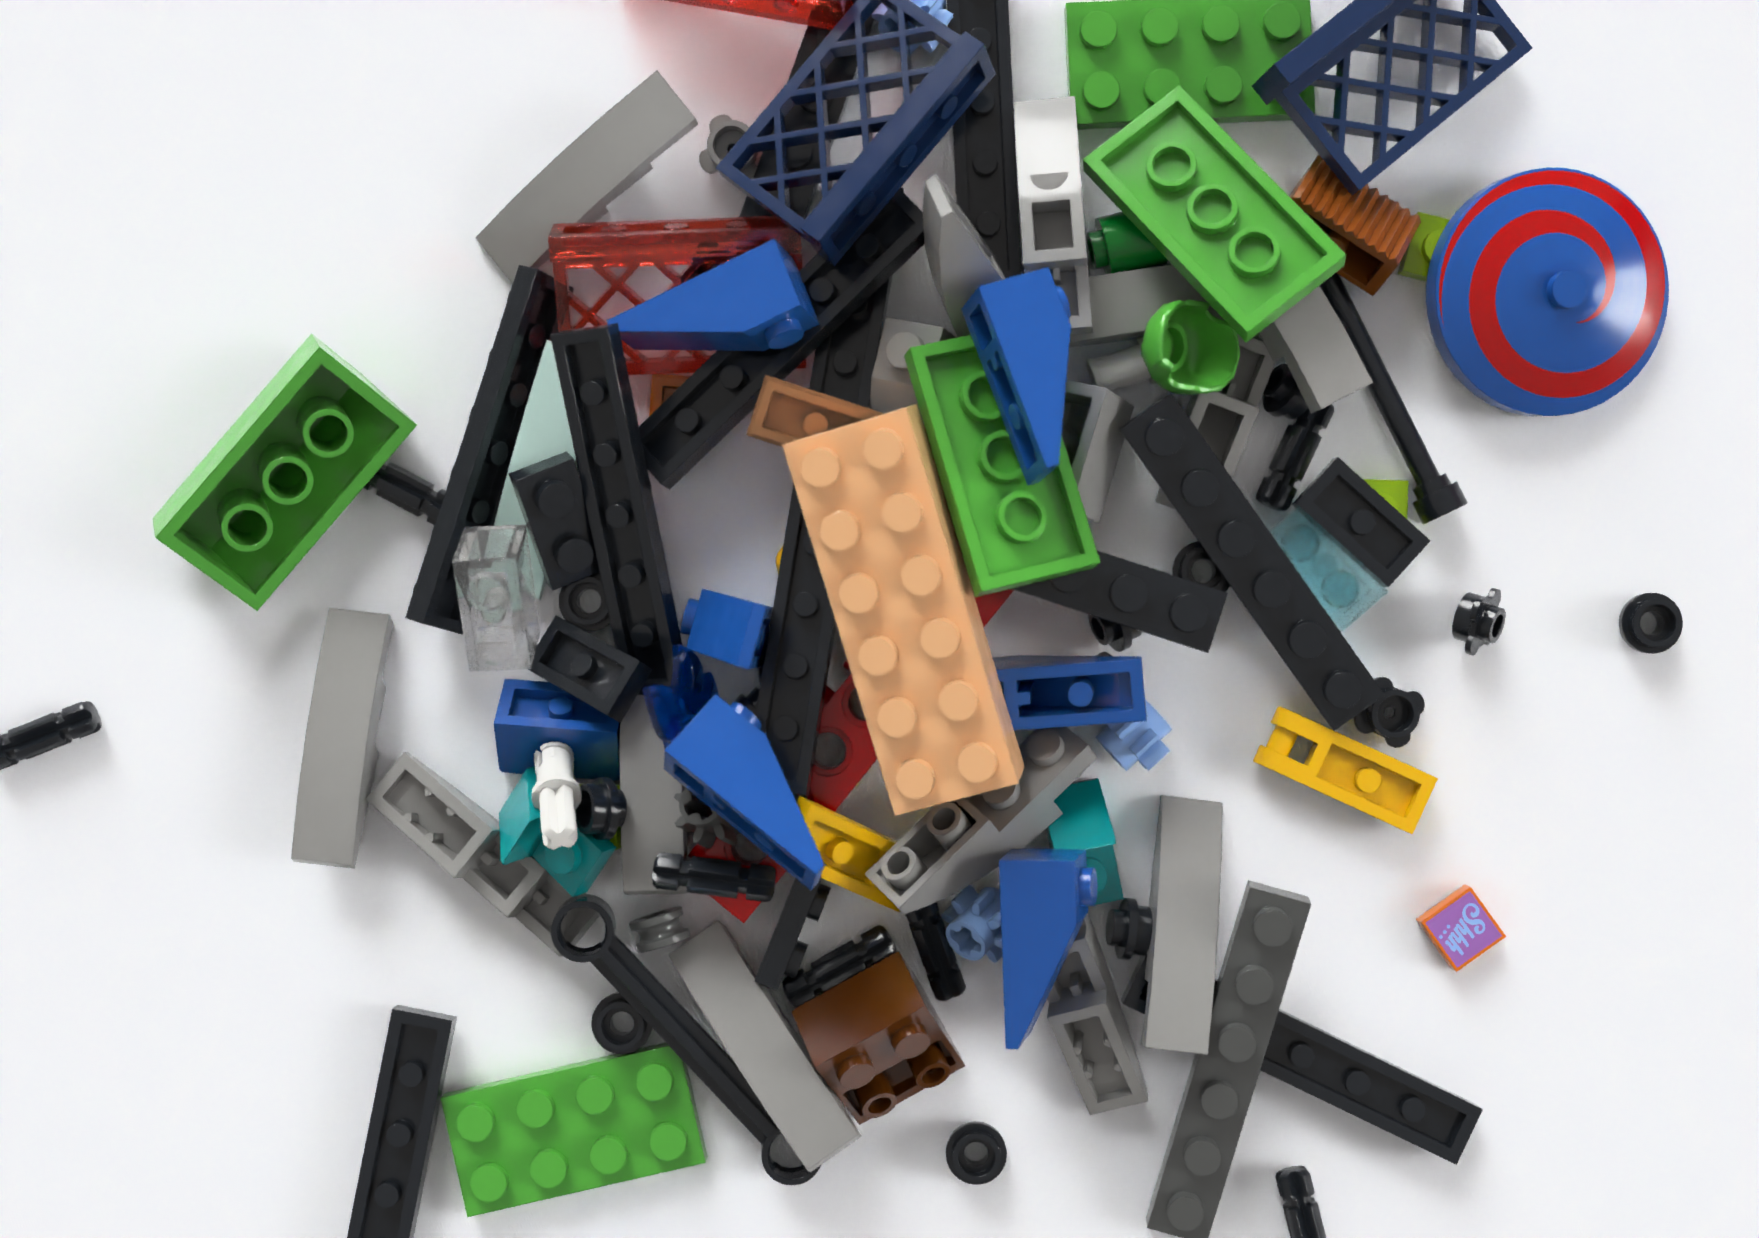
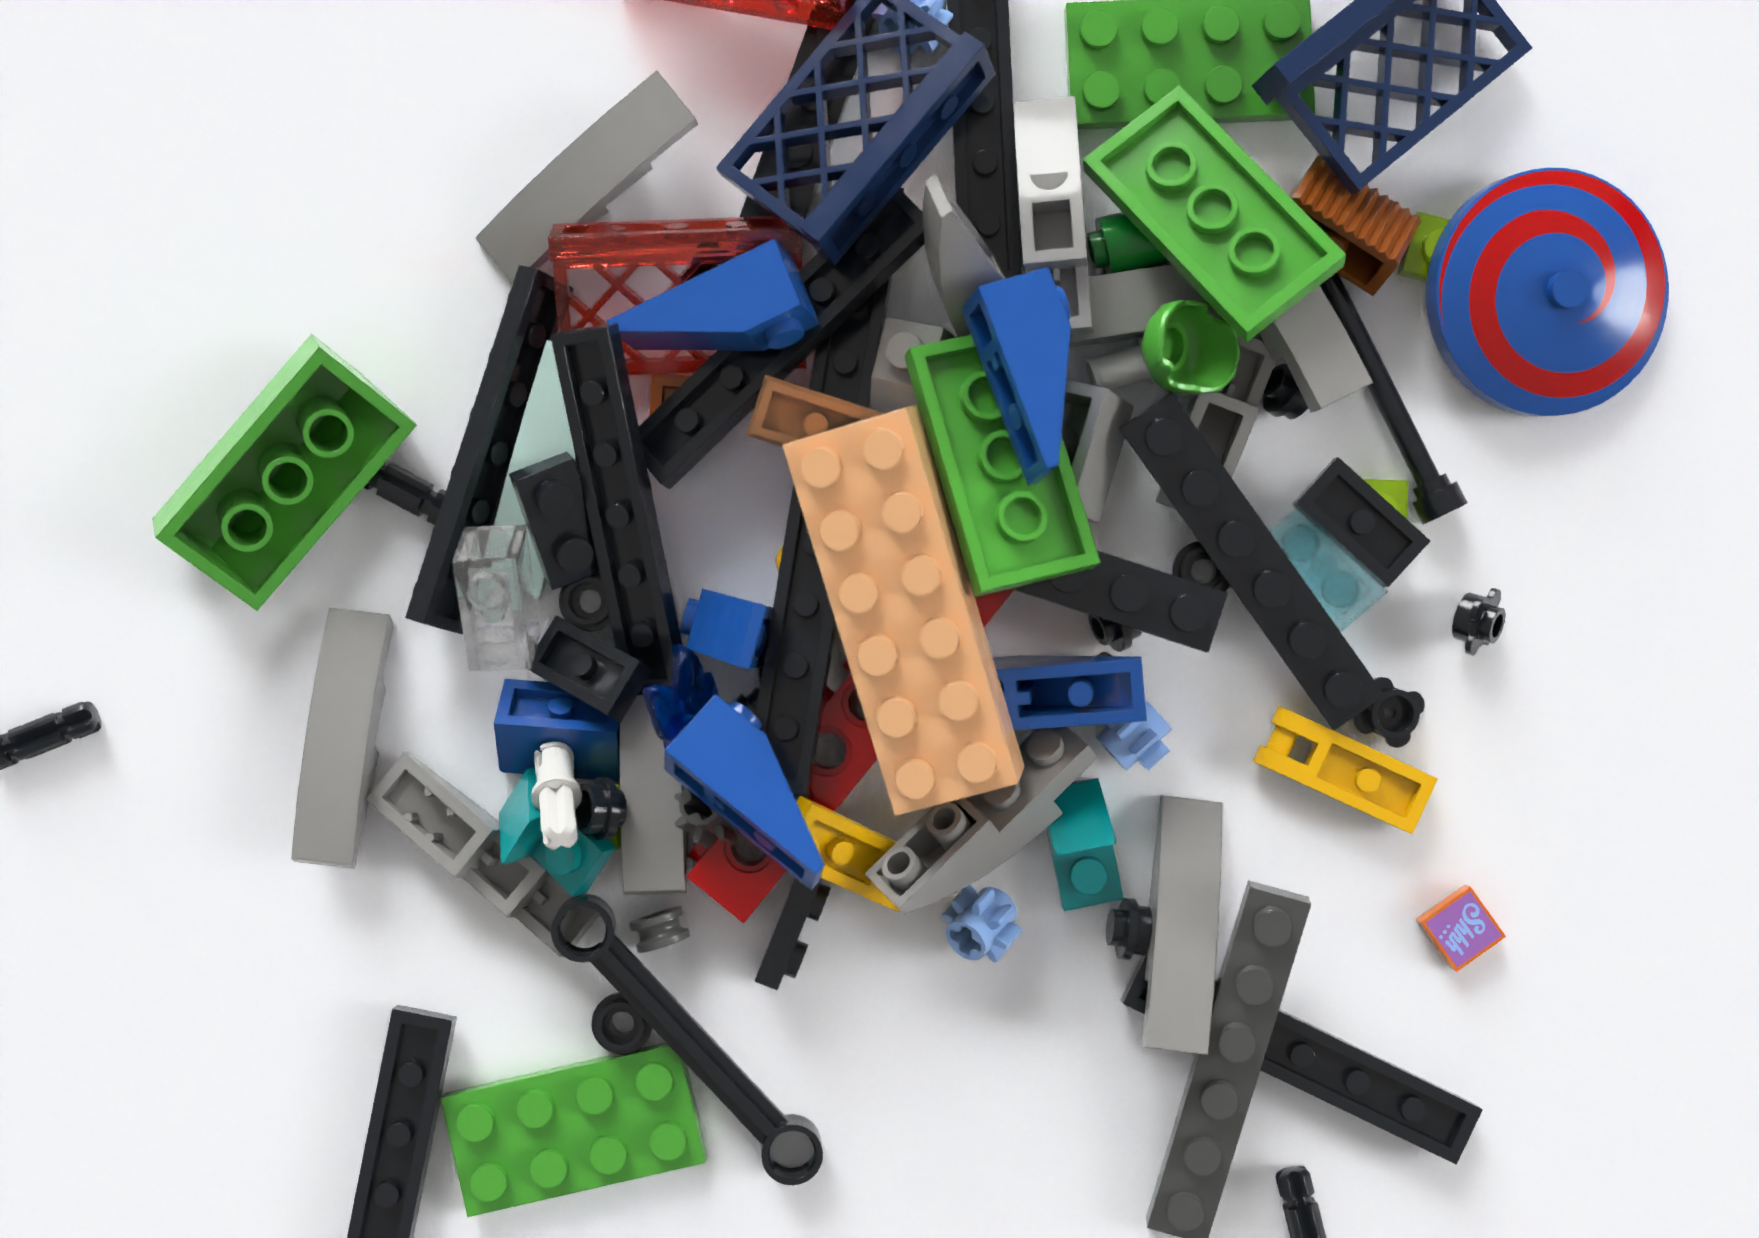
(714, 877): black axle -> none
(722, 134): light grey plate -> none
(764, 1046): light grey slope -> none
(839, 966): black axle -> none
(877, 1039): reddish brown slope -> none
(936, 953): black axle -> none
(976, 1171): black plate -> none
(1041, 913): blue slope -> none
(1093, 1028): light grey slope -> none
(1293, 458): black axle -> none
(1668, 623): black plate -> none

